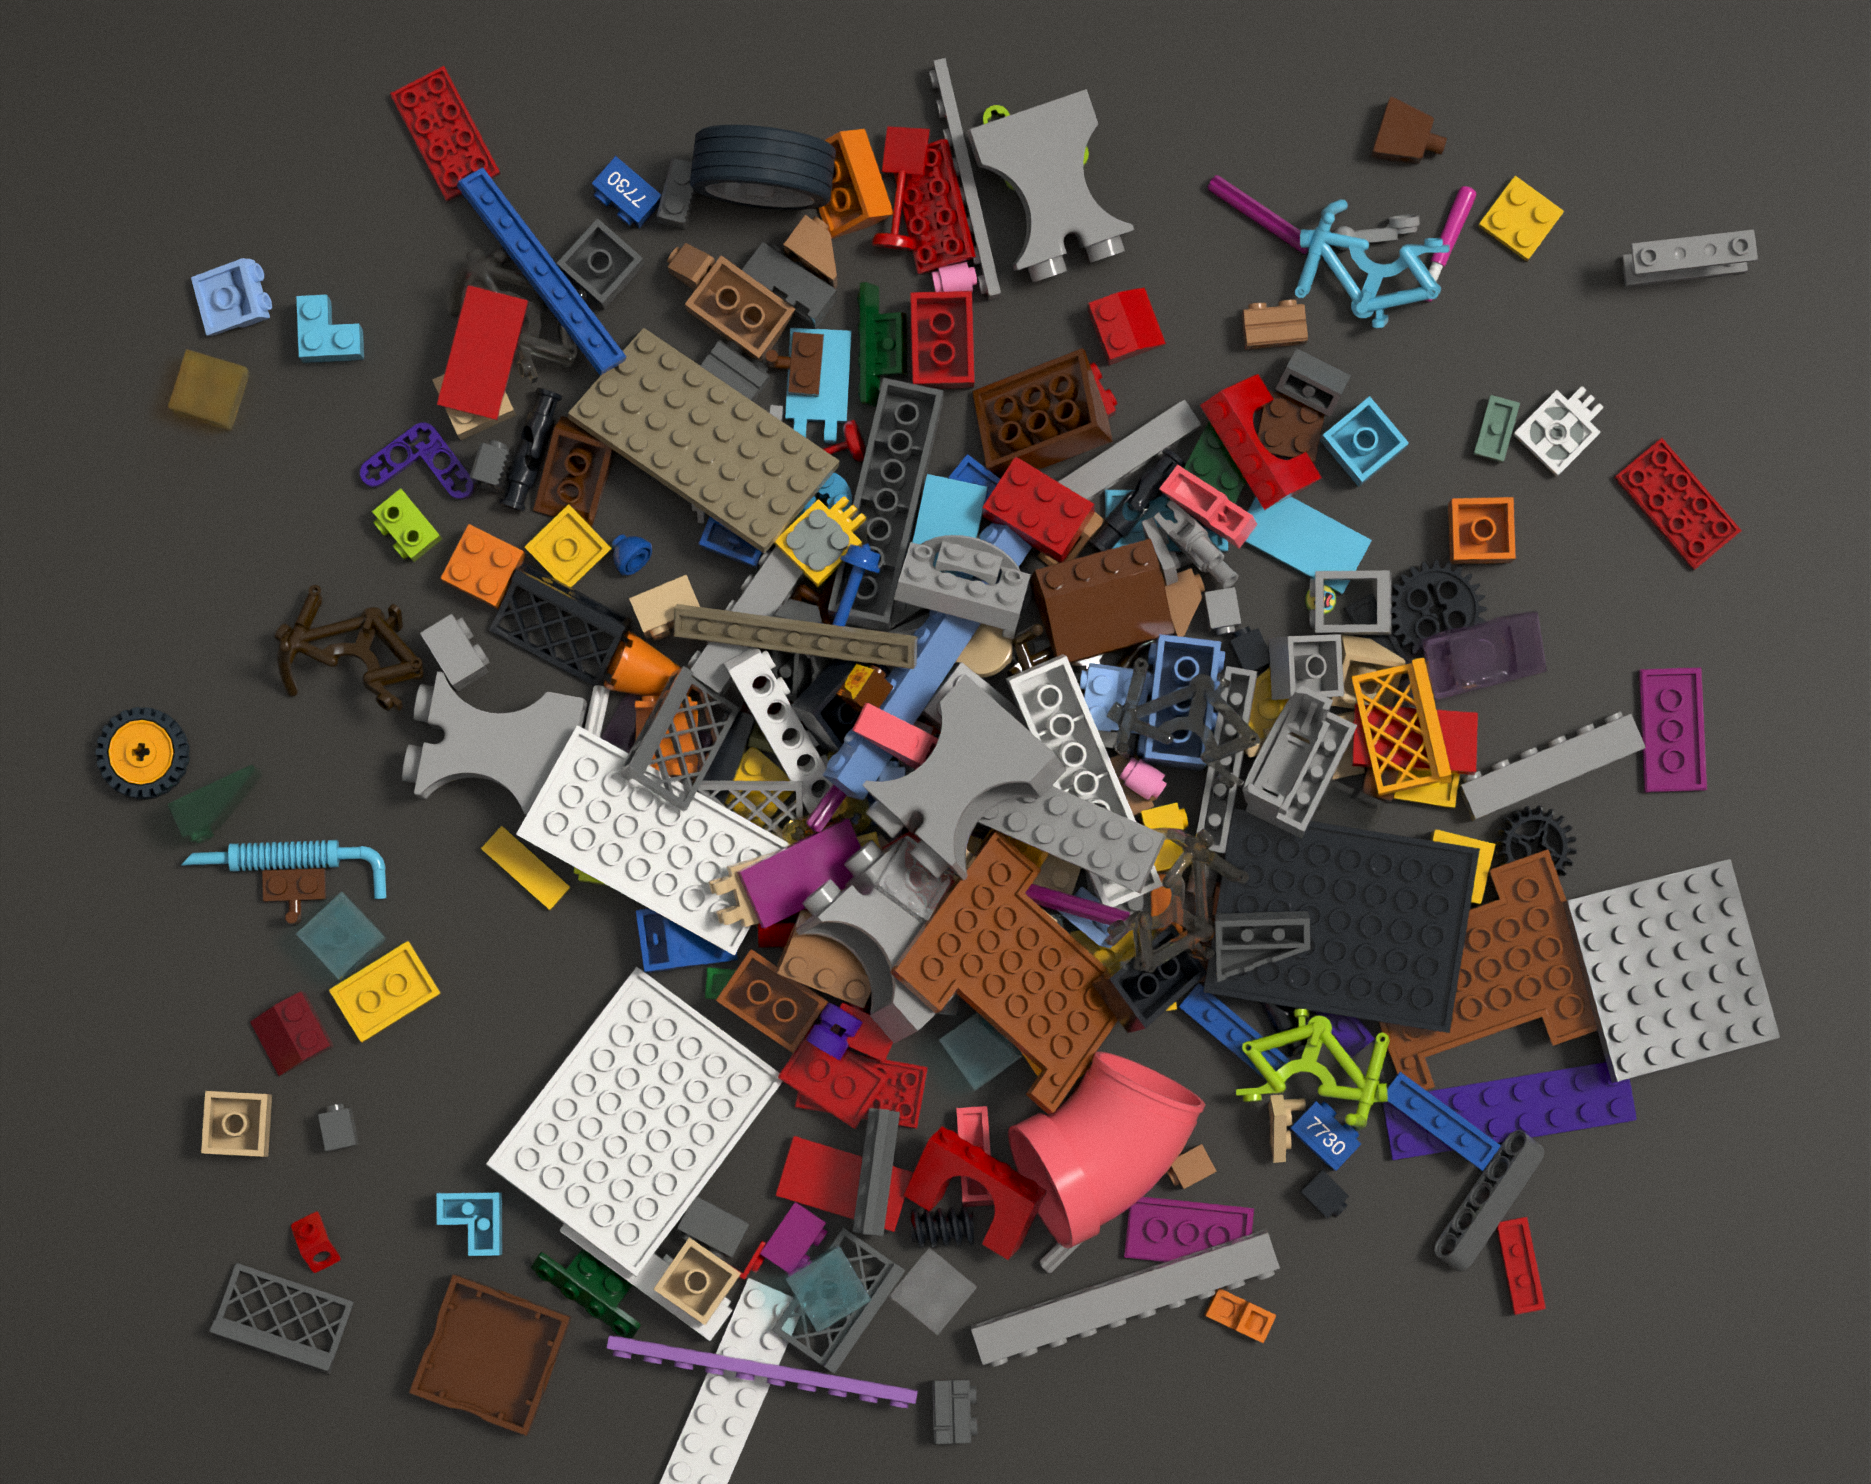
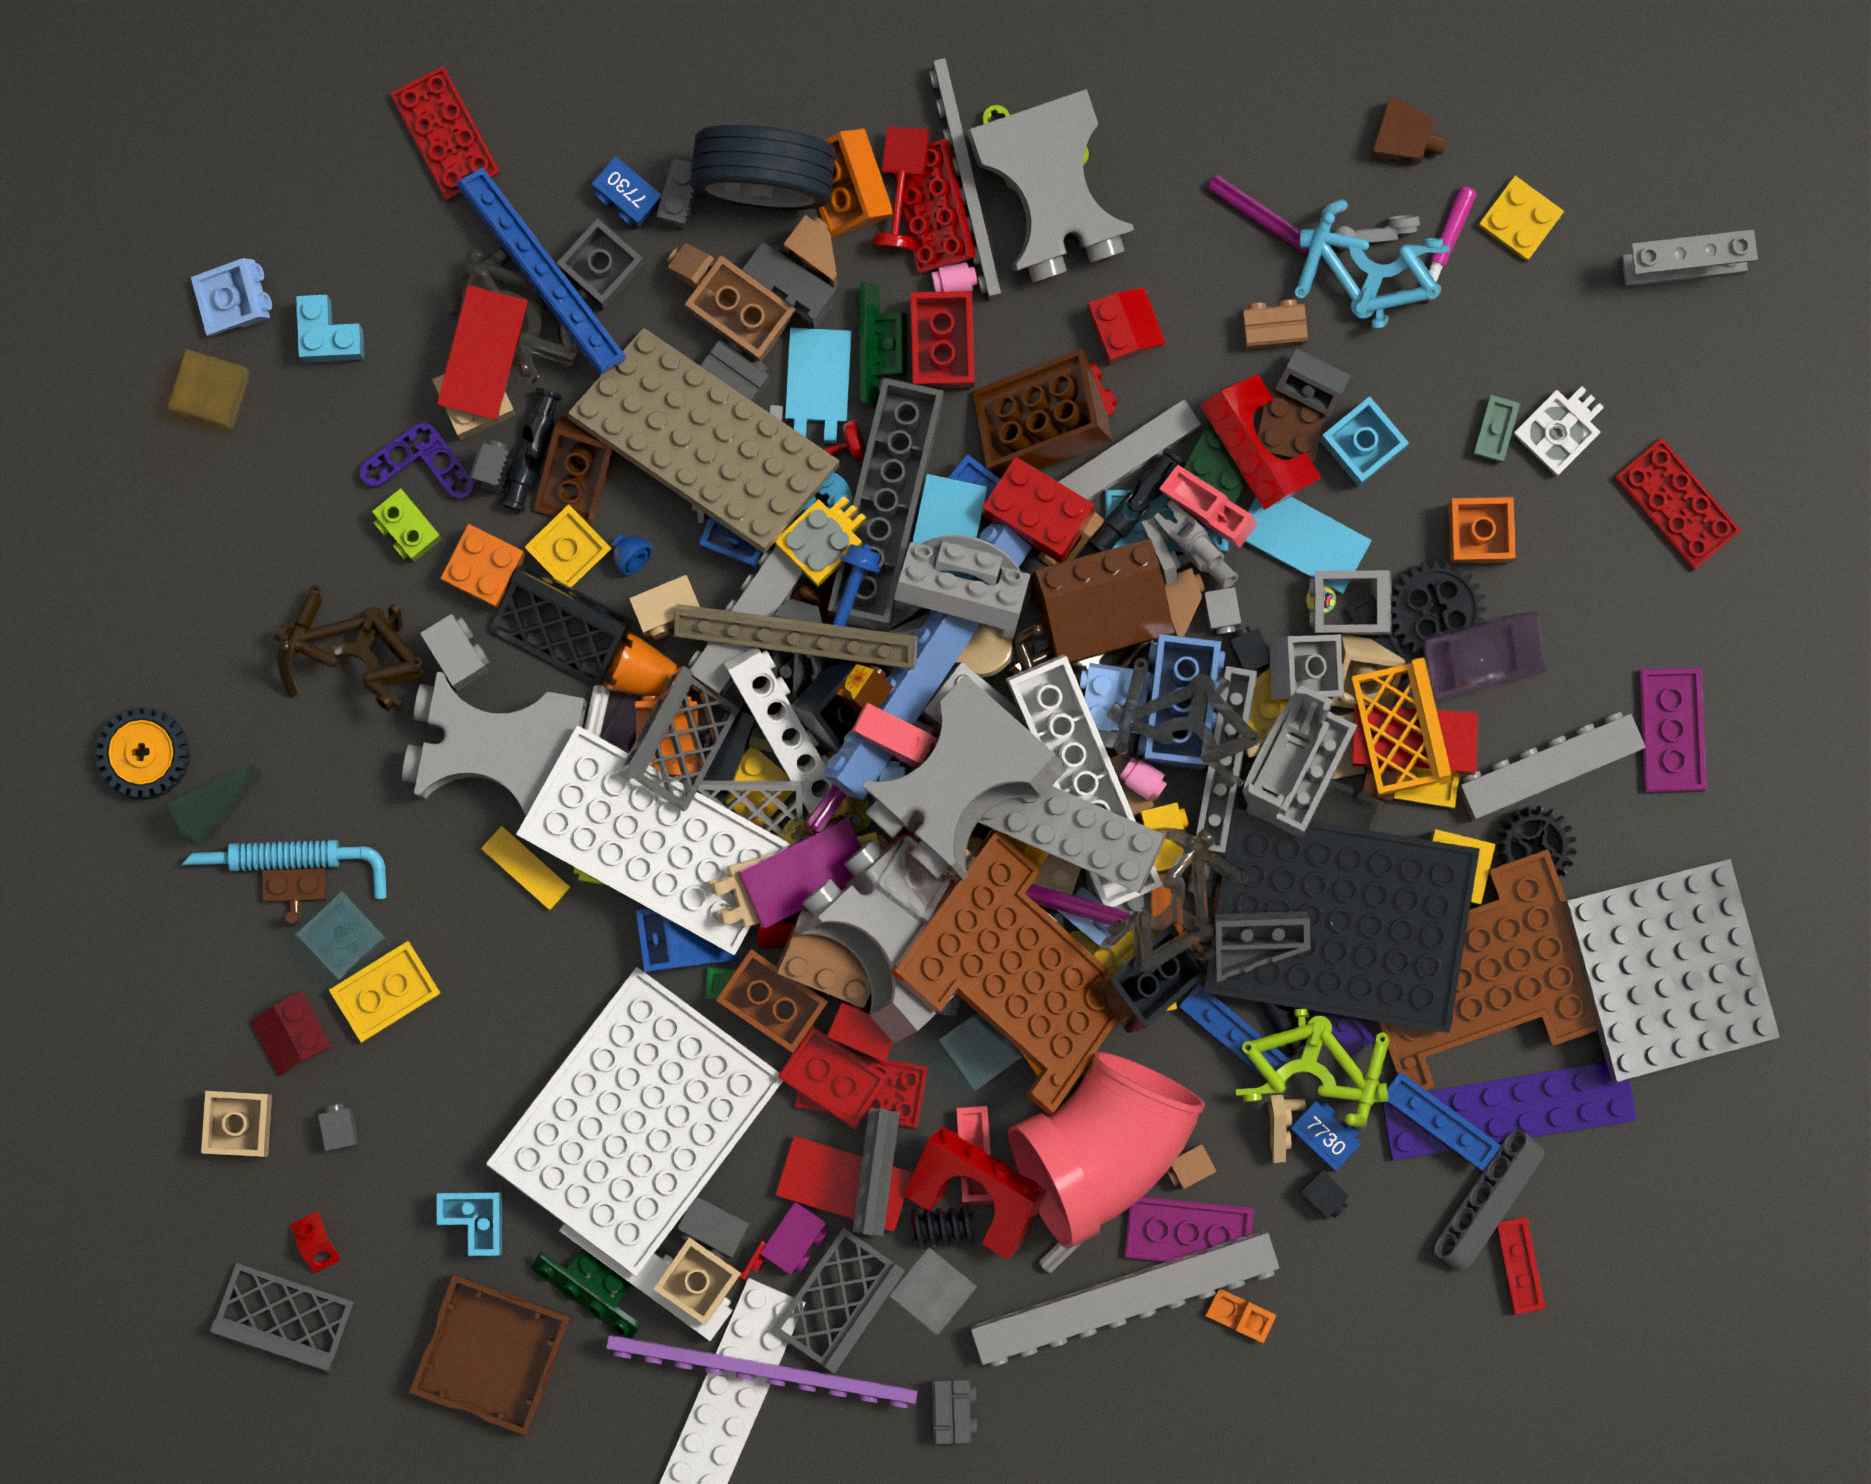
(803, 364): reddish brown plate -> none
(826, 1039): dark purple wheel -> none
(827, 1288): clear light blue brick -> none

